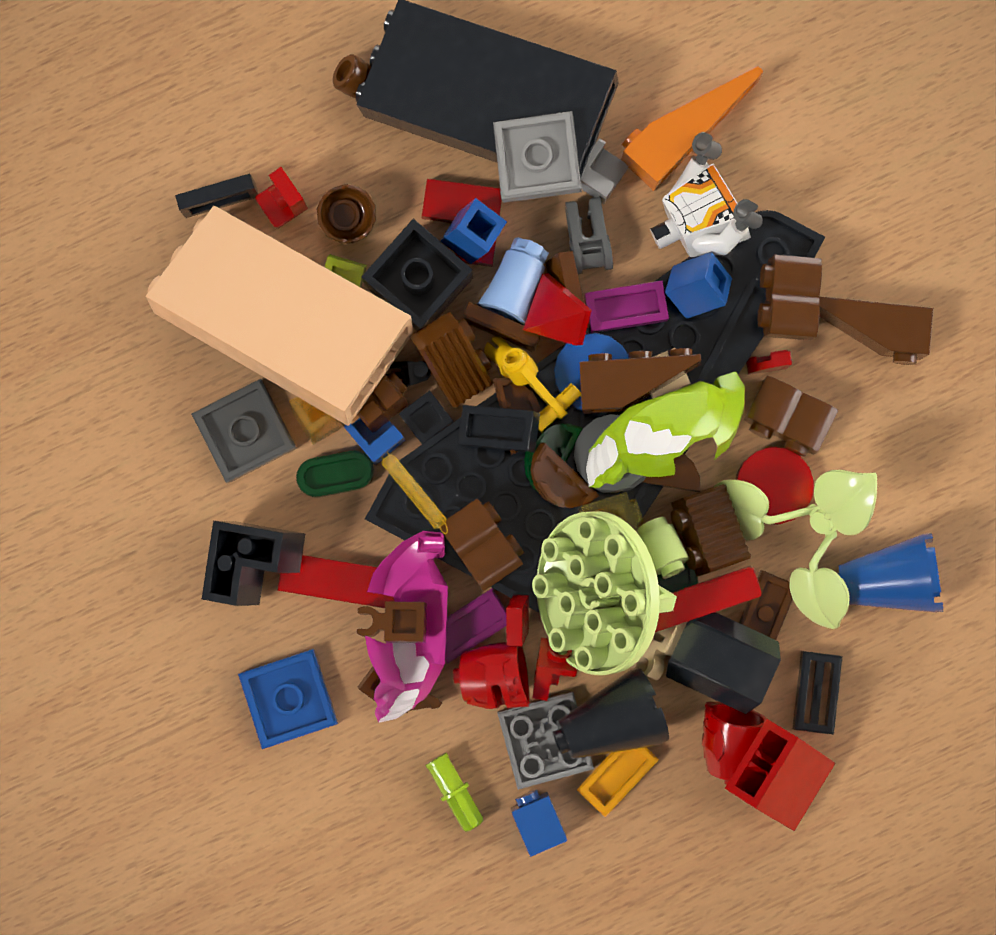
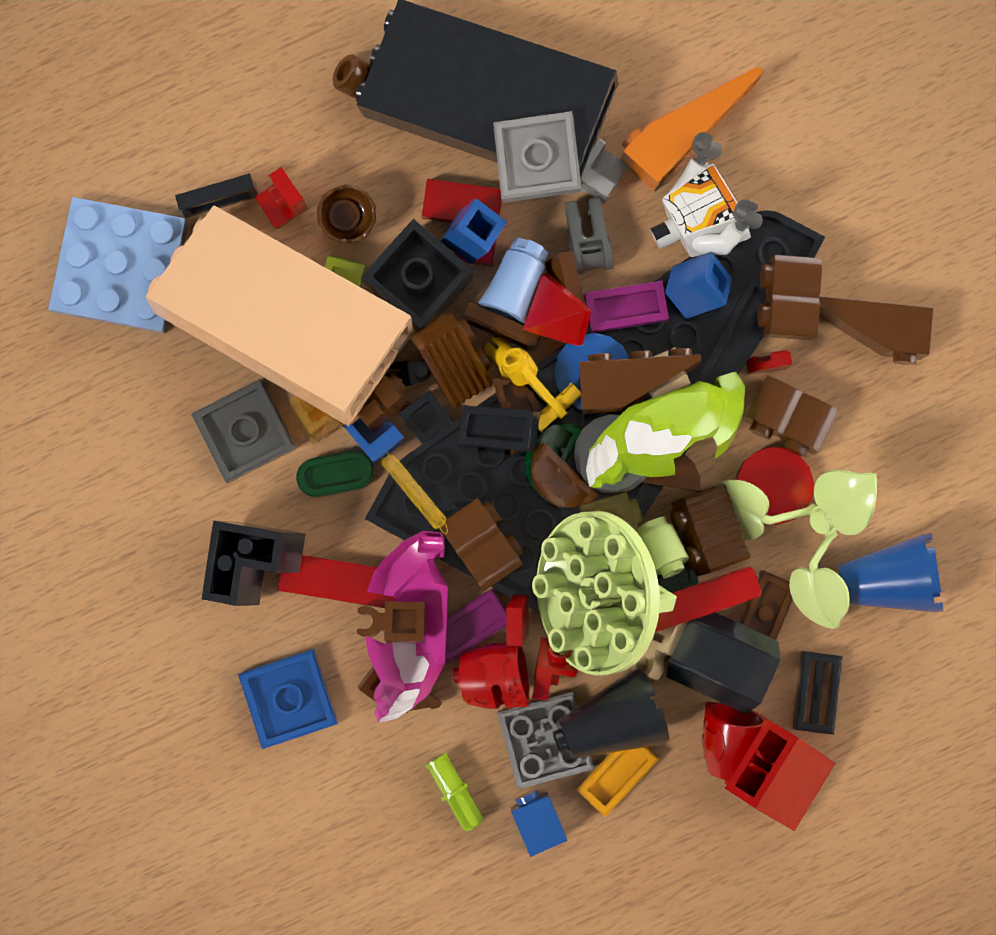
(110, 262): none -> light blue plate

